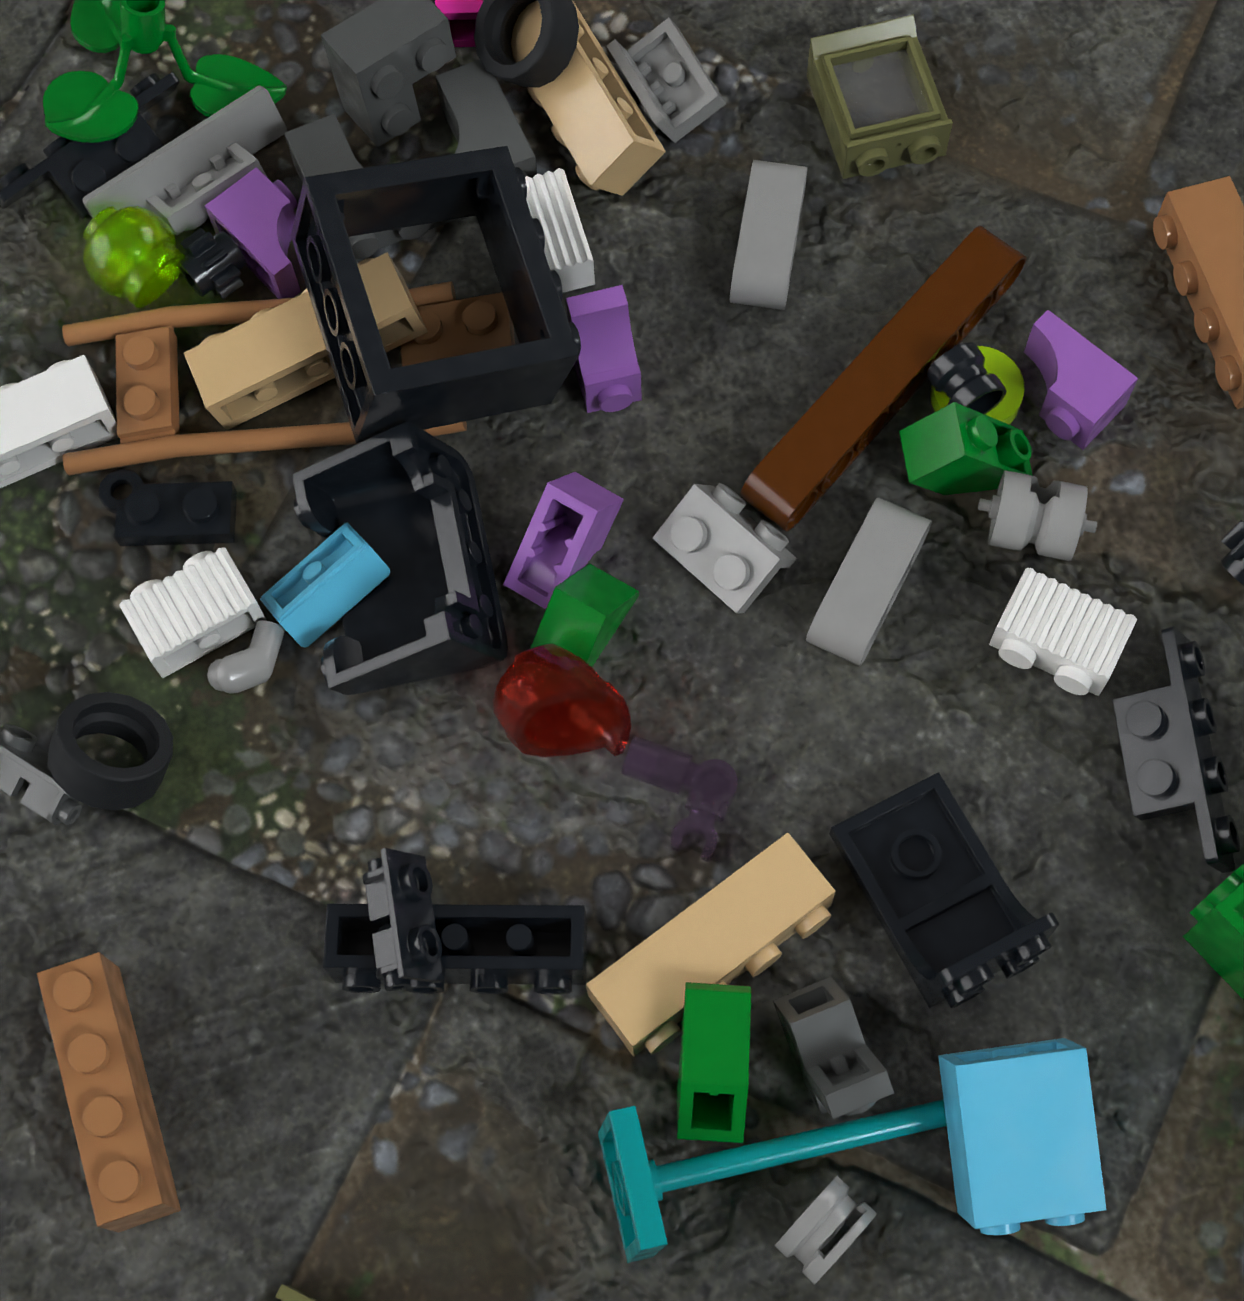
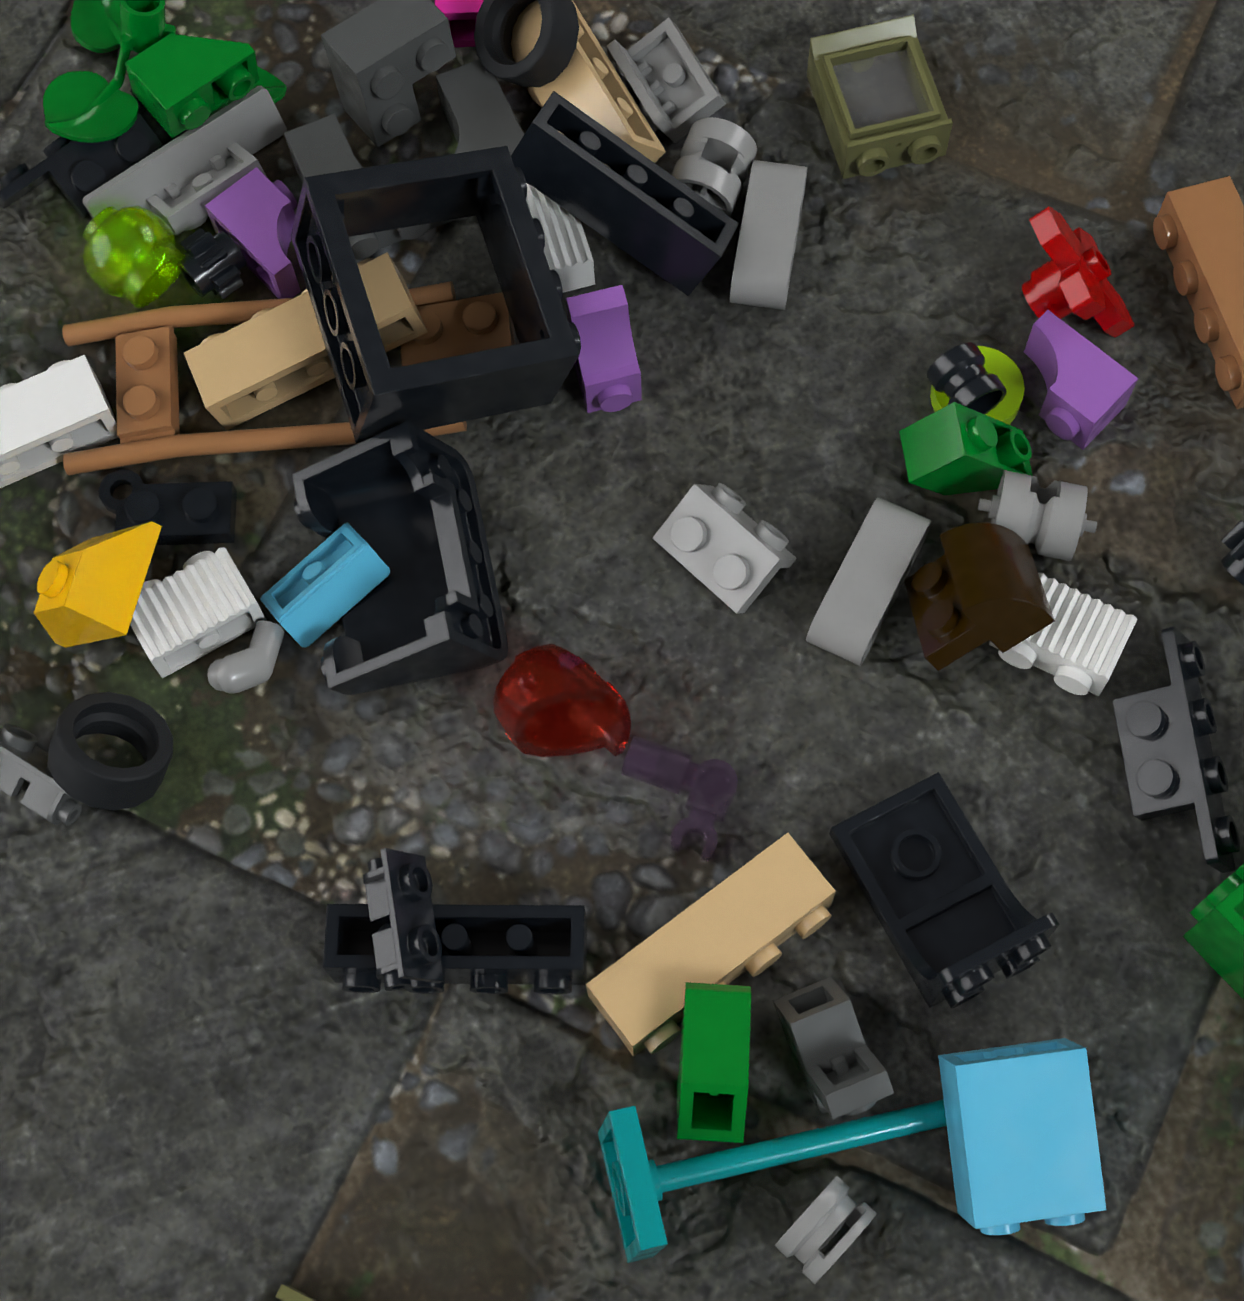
(95, 586): none -> yellow slope
(108, 1093): medium nougat brick -> none
(190, 78): none -> green slope
(562, 536): medium lavender arch -> none
(585, 613): green slope -> none
(619, 199): none -> black brick
(716, 161): none -> light grey wheel
(881, 379): reddish brown beam -> none
(977, 594): none -> dark brown brick
(1073, 277): none -> red plant

